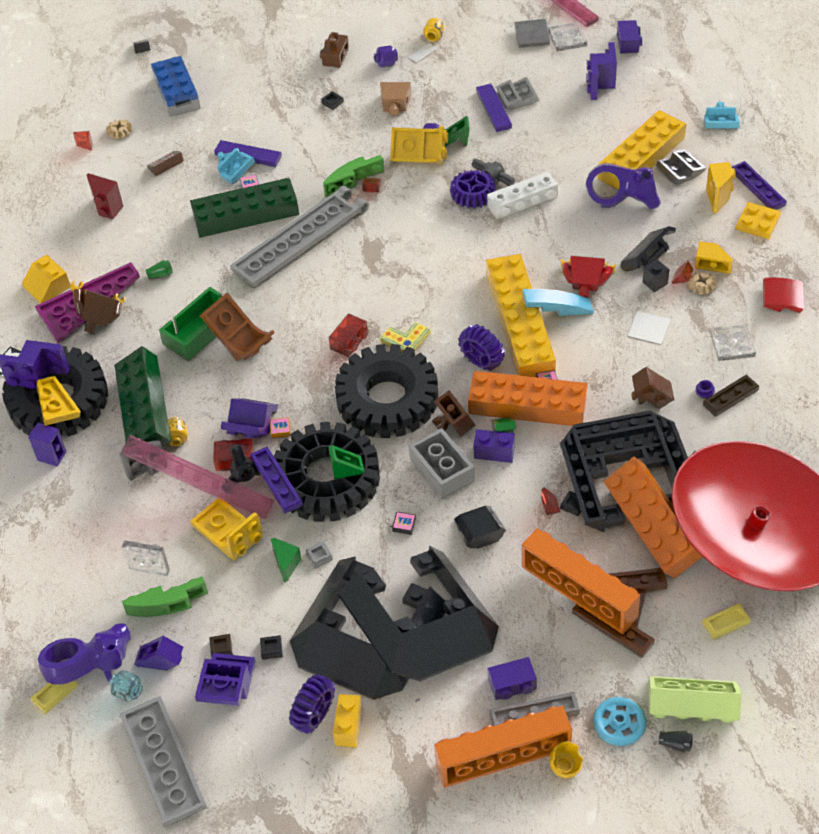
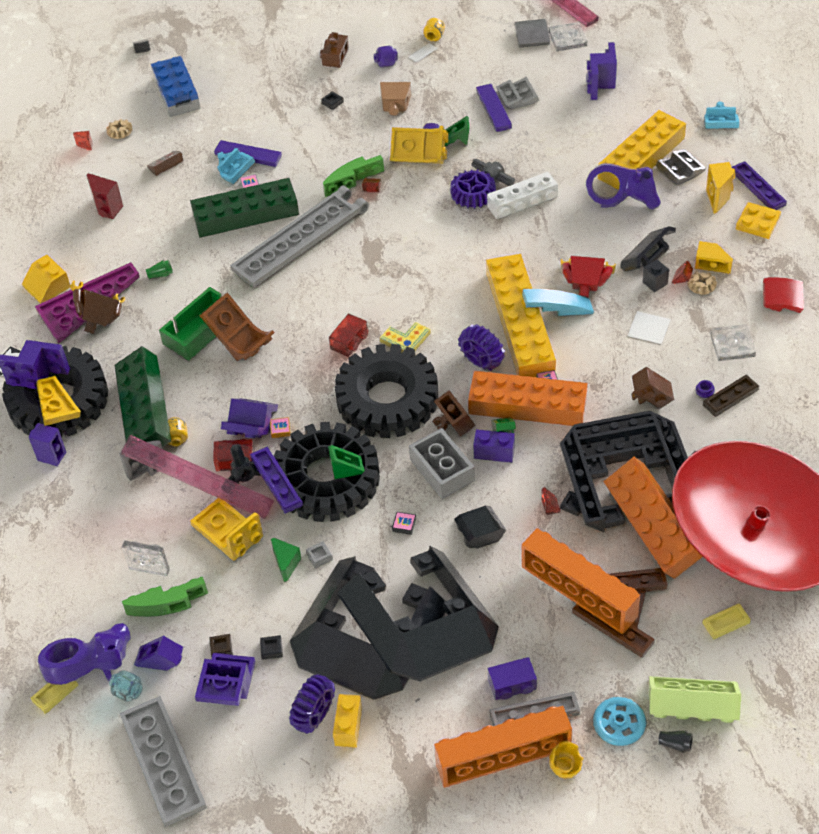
(629, 36): dark purple brick -> none

